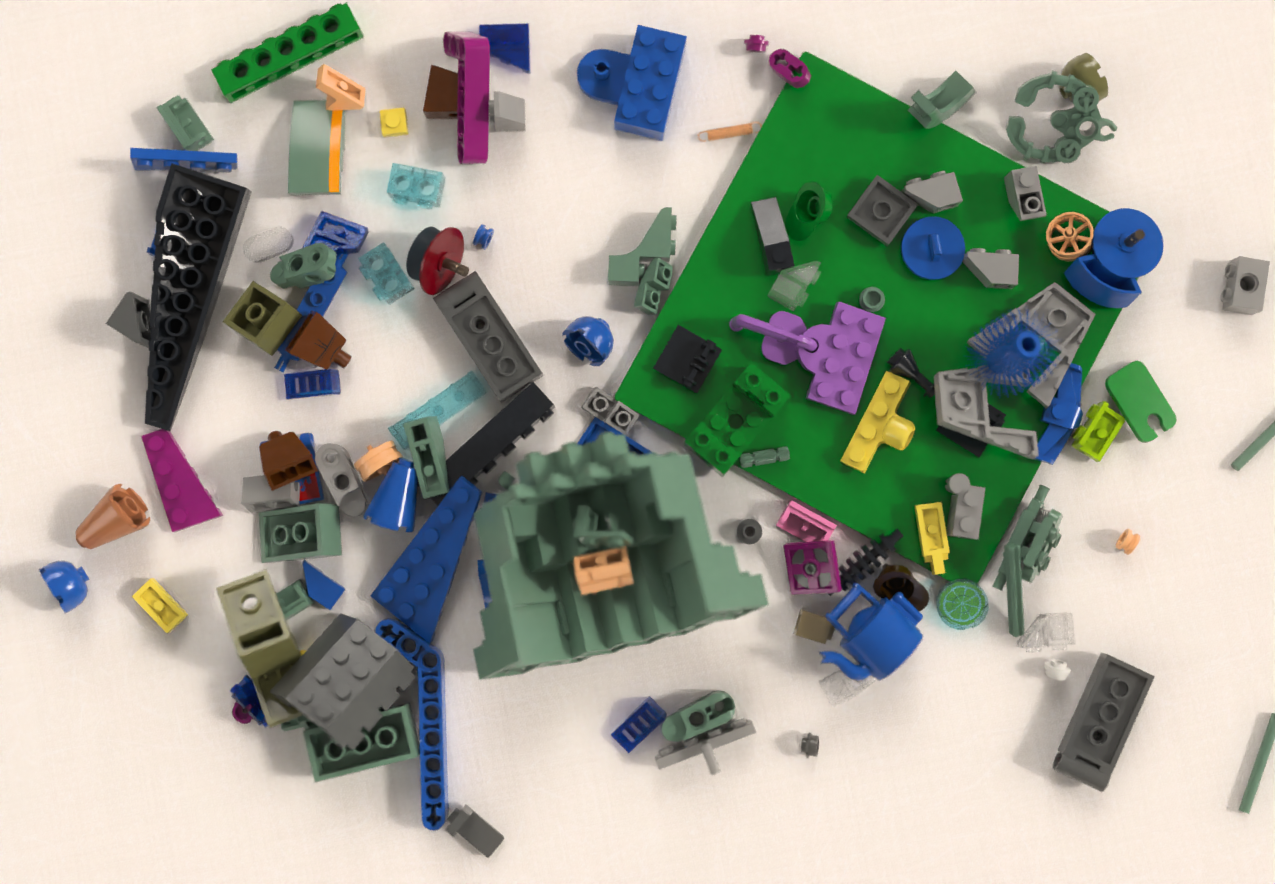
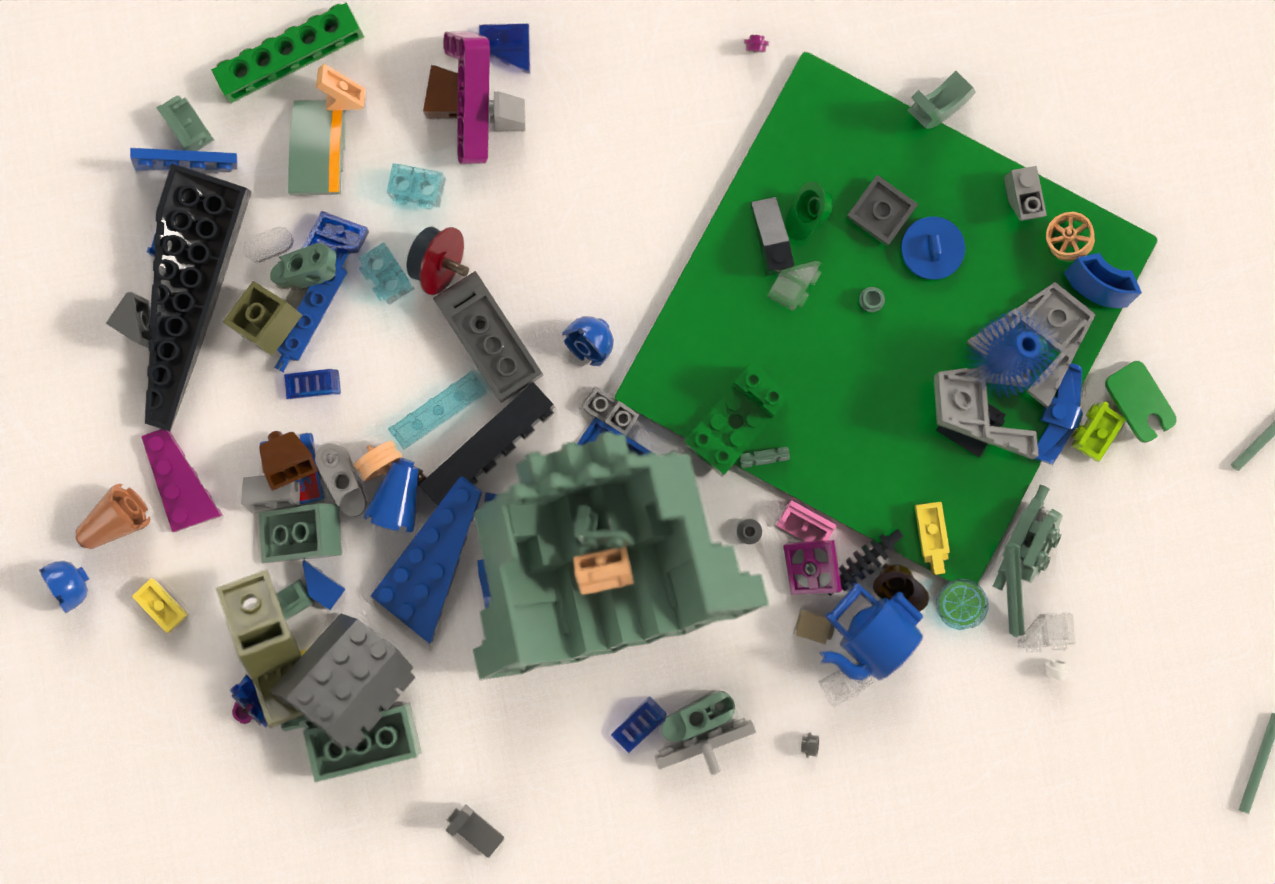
(319, 343): reddish brown torso -> none
(394, 122): light yellow plate -> none
(426, 724): blue beam -> none
(428, 455): sand green slope -> none
(483, 236): blue bush -> none
(506, 480): sand green hand -> none
(626, 268): sand green arch -> none
(637, 82): blue brick -> none
(655, 280): sand green slope -> none
(687, 358): black hinge -> none
(731, 131): light nougat piece -> none
(793, 64): magenta beam -> none
(840, 354): medium lavender plate -> none
(880, 424): light yellow plate -> none
(904, 364): black piece -> none
(936, 193): light grey slope -> none
(964, 507): light grey hinge -> none
(993, 269): light grey slope -> none
(1066, 121): sand green piece -> none
(1085, 69): olive cylinder -> none
(1106, 706): dark grey hinge -> none
(1127, 243): blue piece -> none
(1127, 541): light nougat bush -> none
(1254, 274): light grey brick -> none

